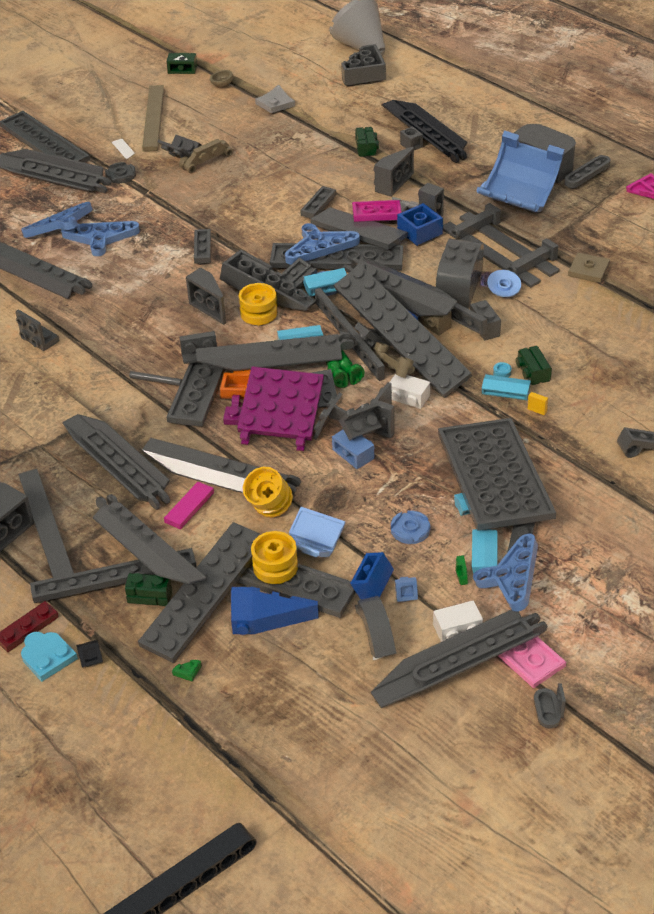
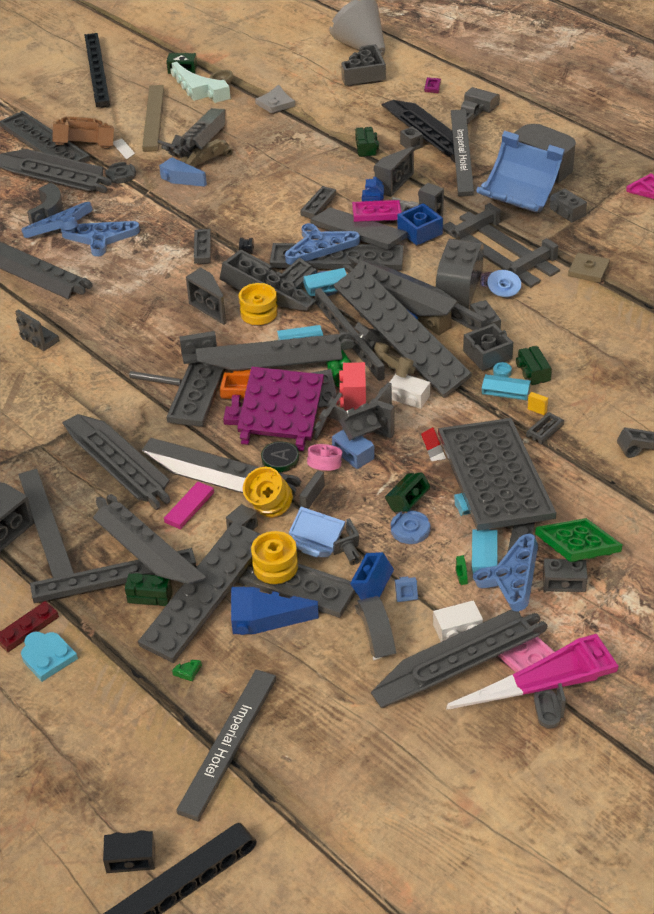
(51, 203): none -> dark grey arch
(82, 130): none -> medium nougat wedge
(89, 653): black tile -> none
(97, 70): none -> black plate
(129, 851): none -> black brick
(182, 173): none -> medium blue slope
(199, 86): none -> light aqua arch
(203, 129): none -> dark grey hinge
(226, 746): none -> dark grey tile
(243, 516): none -> dark grey brick
(246, 245): none -> black wheel
(280, 456): none -> black tile
(312, 490): none -> dark grey tile
(324, 457): none -> bright pink wheel
(348, 544): none -> dark grey bracket
(353, 385): none -> coral brick
(373, 190): none -> blue hair
(408, 492): none -> dark green brick
(432, 85): none -> magenta tile
(433, 445): none -> sticker
(462, 153): none -> dark grey tile
(477, 101): none -> dark grey plate
(488, 346): none -> dark grey brick
(547, 430): none -> dark grey tile
(564, 576): none -> dark grey brick
(568, 205): none -> dark grey brick
(573, 664): none -> dark pink plate
(578, 539): none -> green plate
(587, 171): dark grey plate -> none

